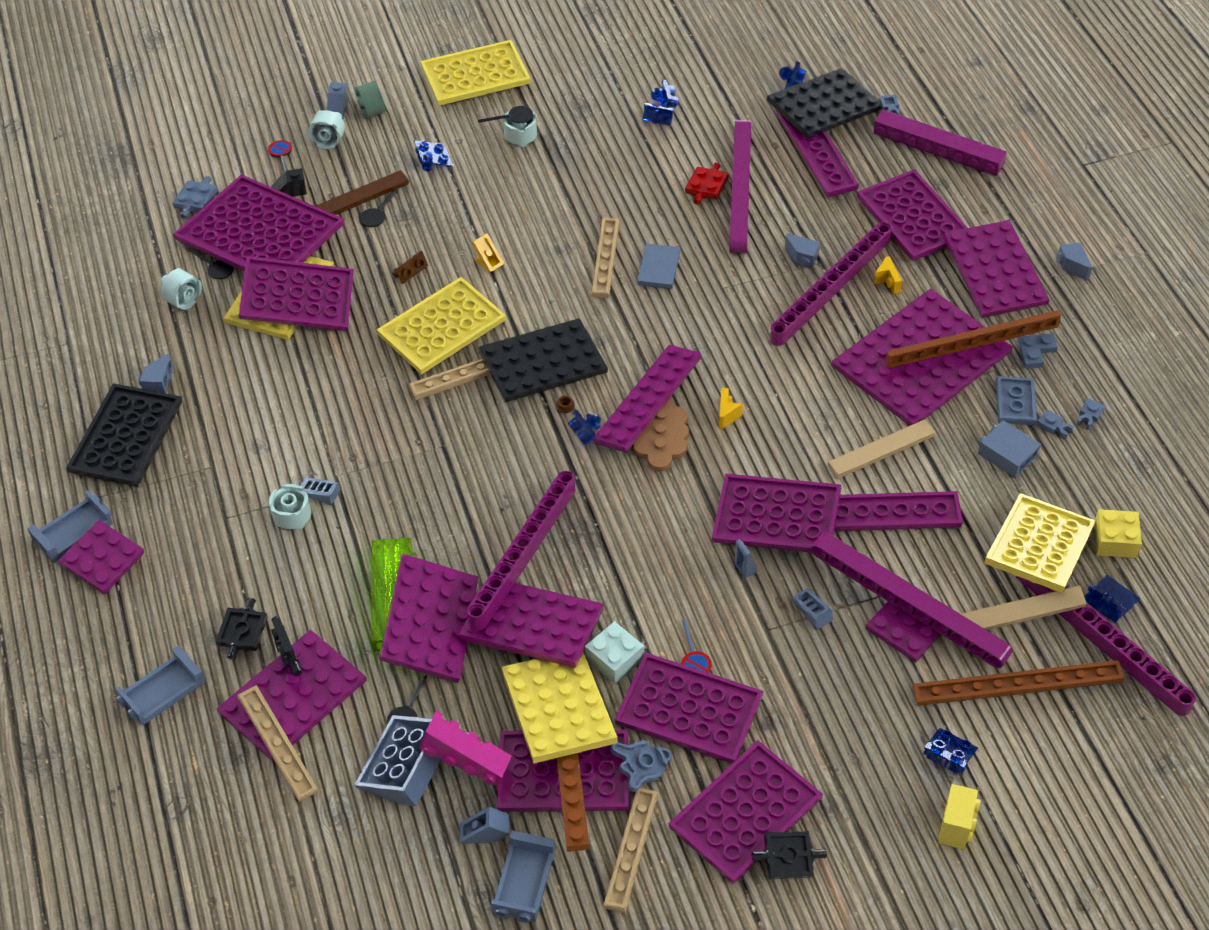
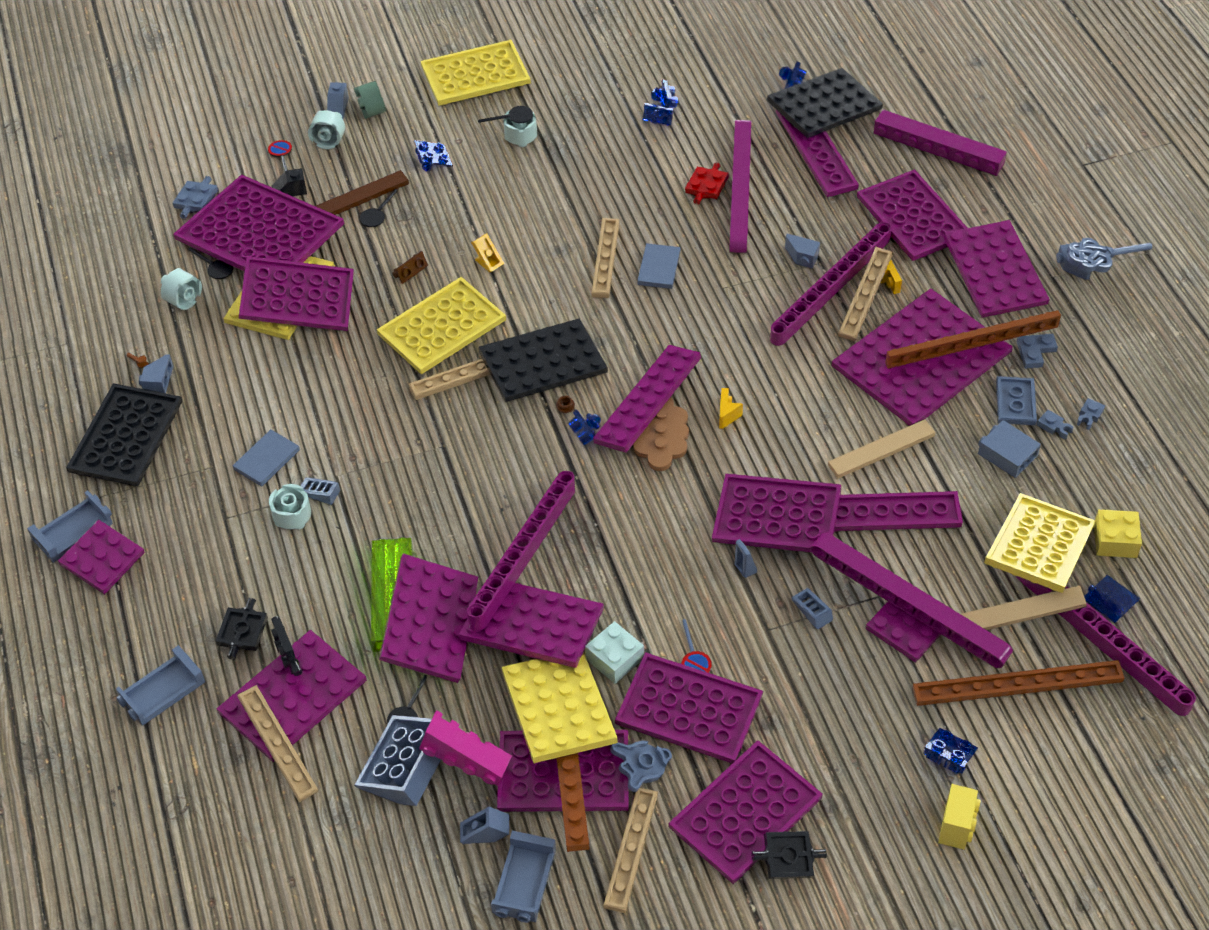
(140, 361): none -> dark orange hand
(266, 457): none -> sand blue tile
(865, 294): none -> tan tile
(889, 103): sand blue plate -> none
(1091, 256): none -> sand blue piece

